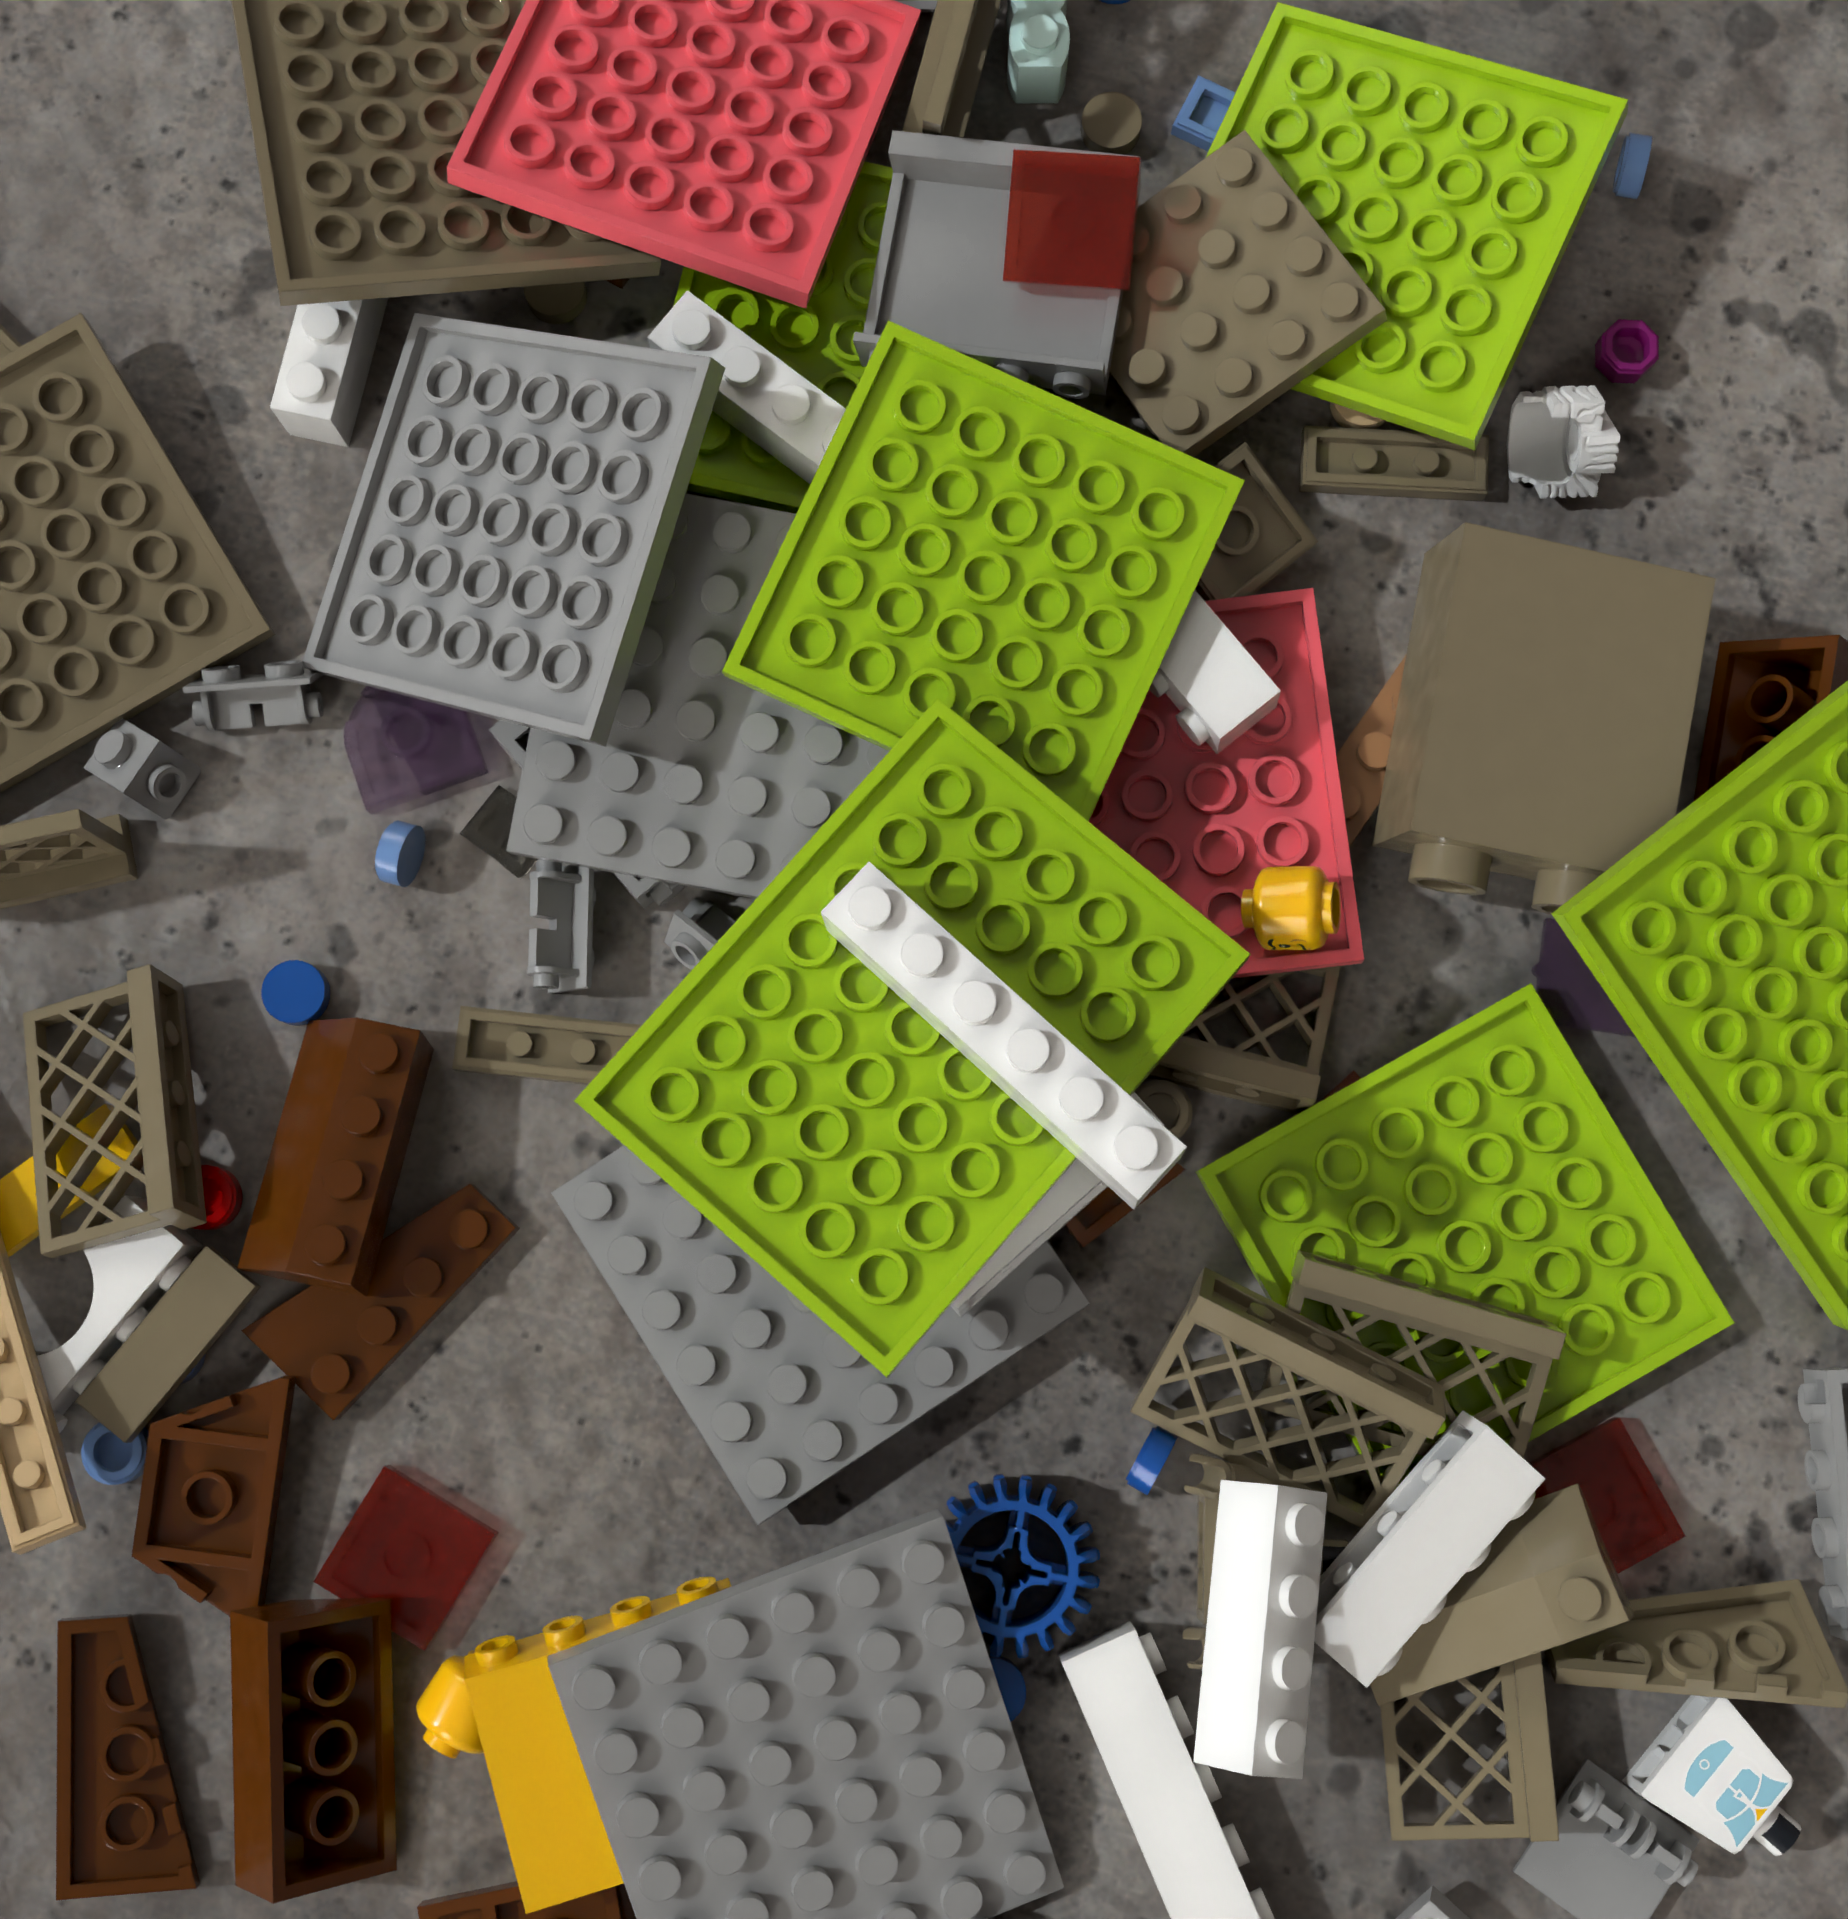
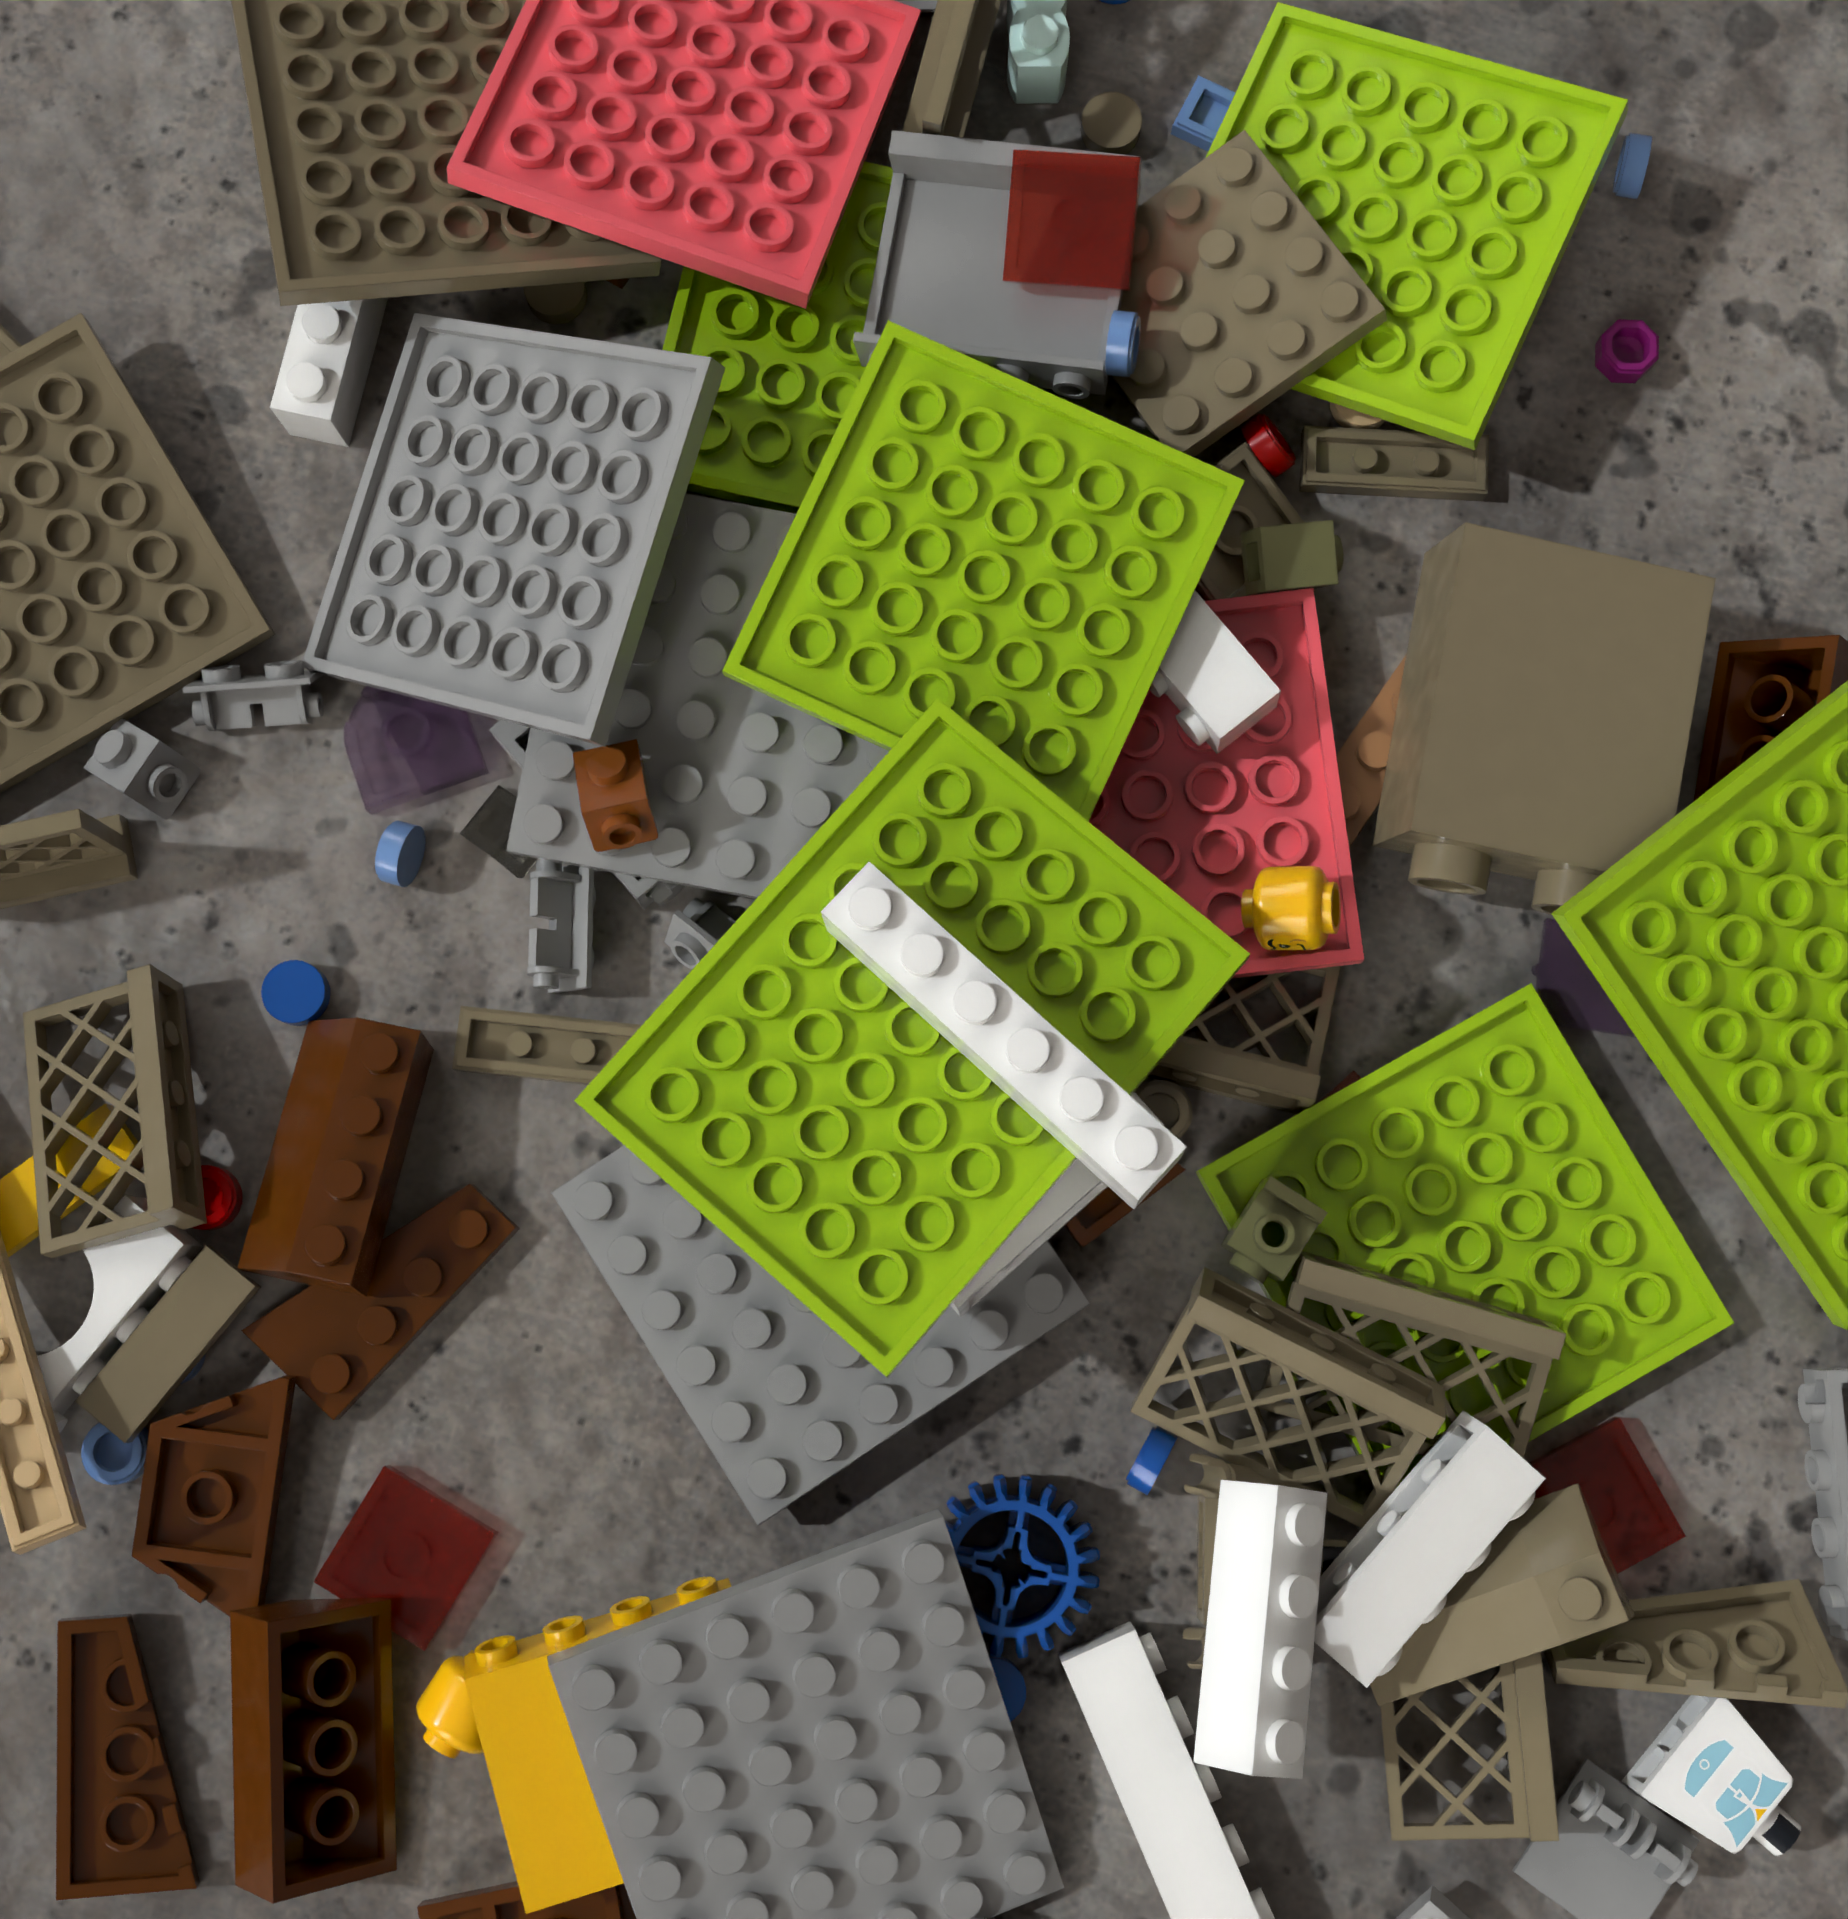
(614, 796): none -> dark orange bracket
(757, 388): white brick -> none
(1123, 343): none -> medium blue tile
(1268, 444): none -> red tile
(1281, 1205): none -> olive brick
(1291, 557): none -> olive brick
(1561, 441): white hair -> none

